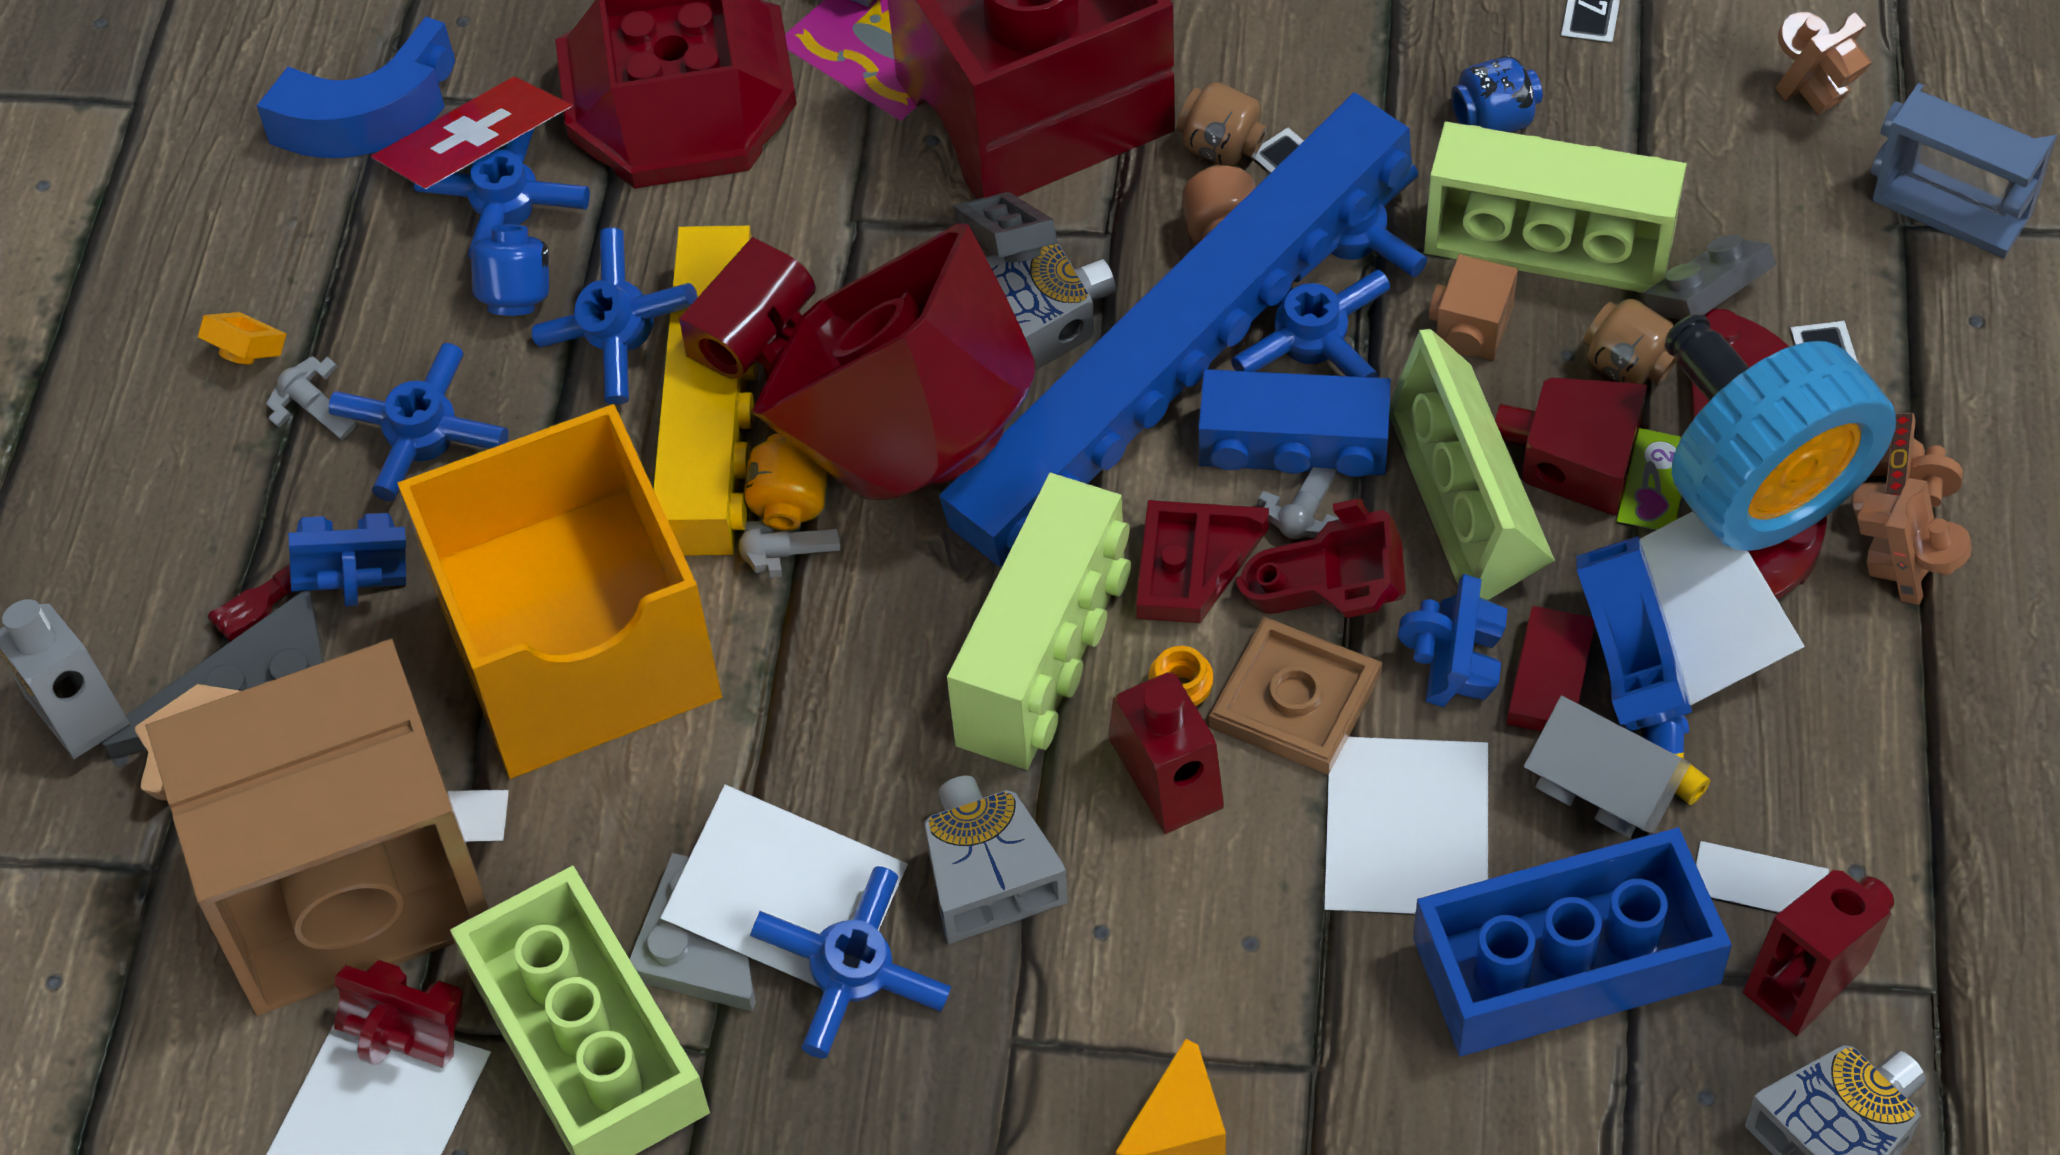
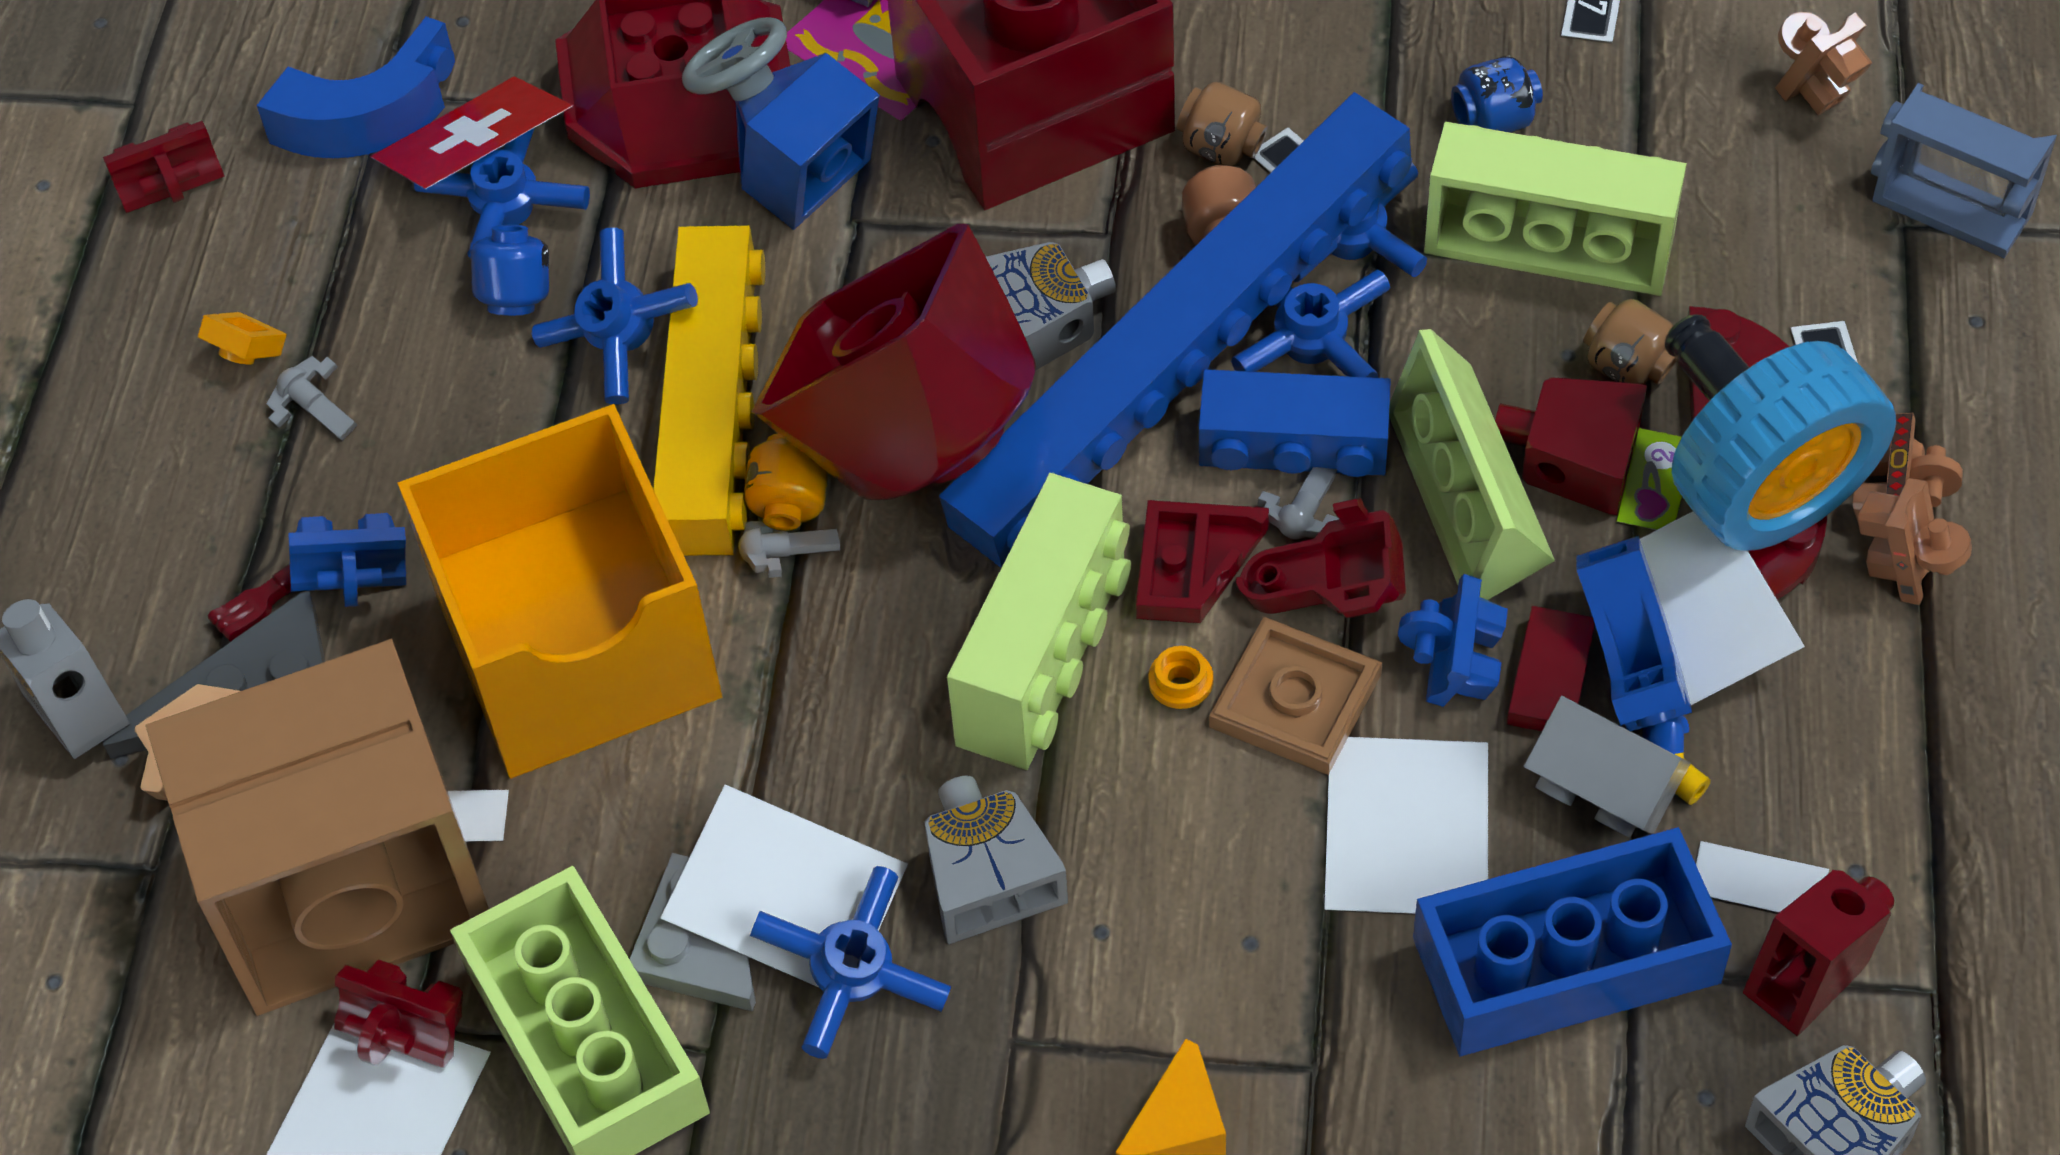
(163, 166): none -> dark red hips
(417, 421): blue bar -> none
(747, 311): dark red piece -> none
(796, 126): none -> blue piece
(1007, 226): dark grey plate -> none
(1157, 733): dark red torso -> none
(1474, 306): nougat brick -> none
(1710, 277): flat silver plate -> none

